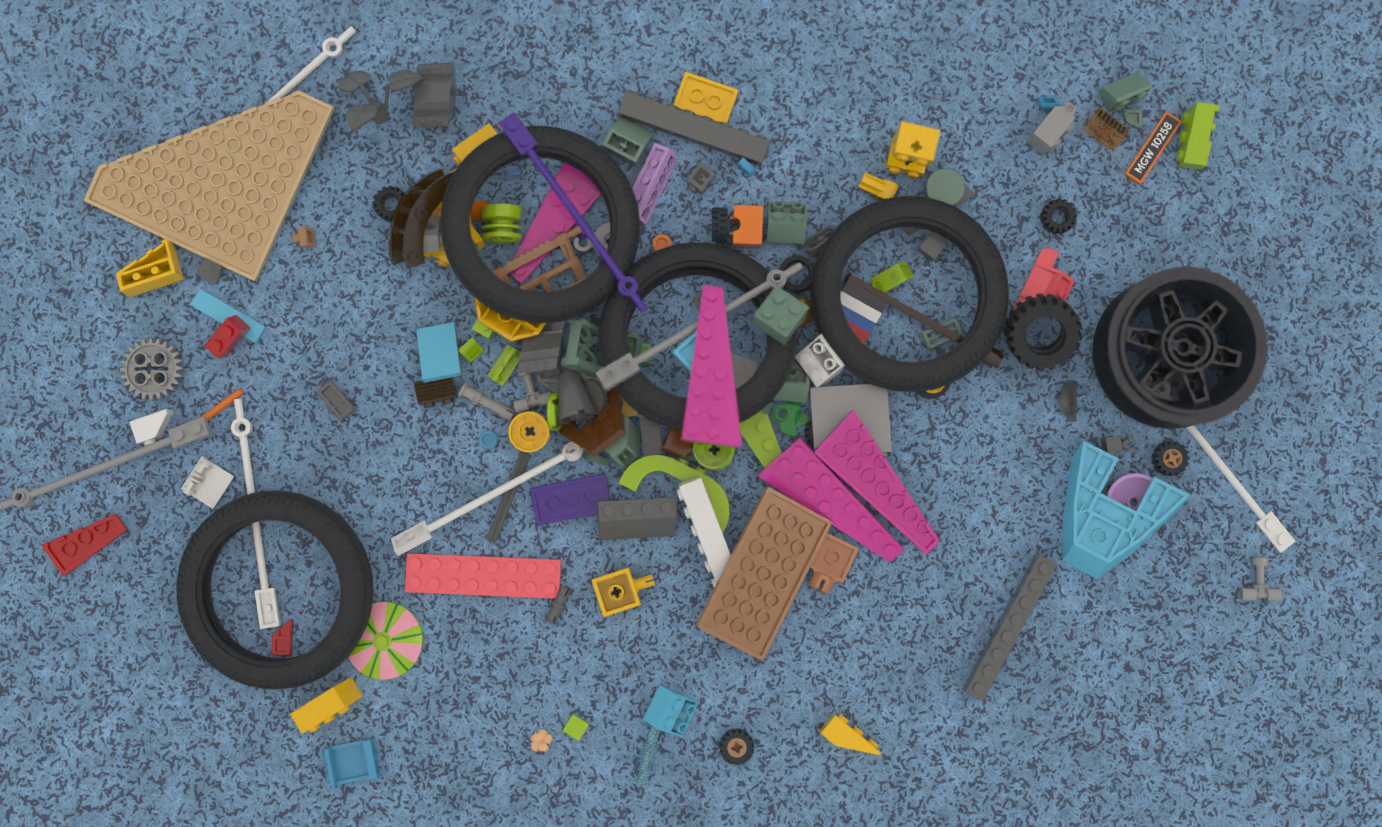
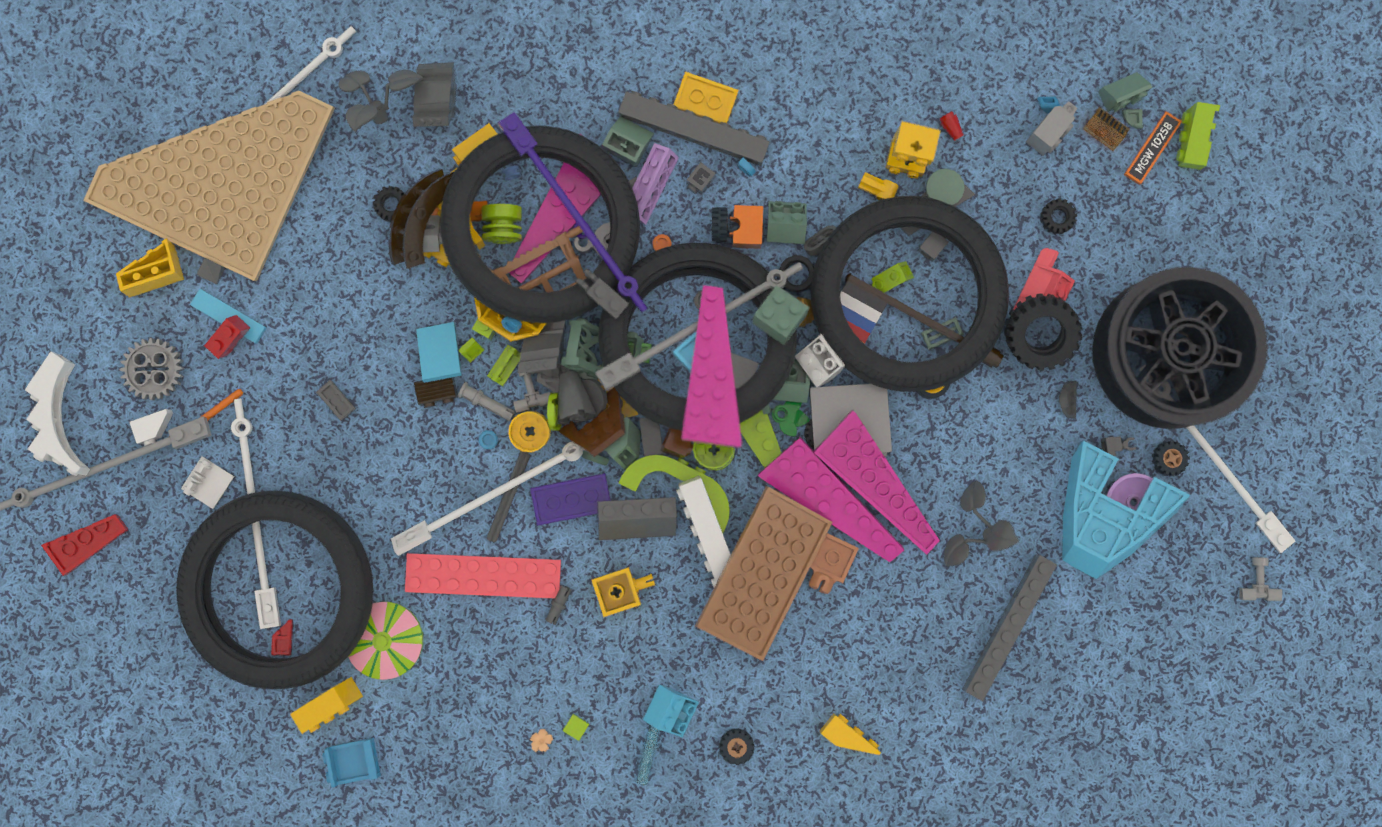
(46, 417): none -> white arch
(305, 238): medium nougat tile -> none
(511, 325): none -> dark azure tile
(603, 295): none -> dark grey hinge
(951, 125): none -> red cone
(996, 536): none -> dark grey plant

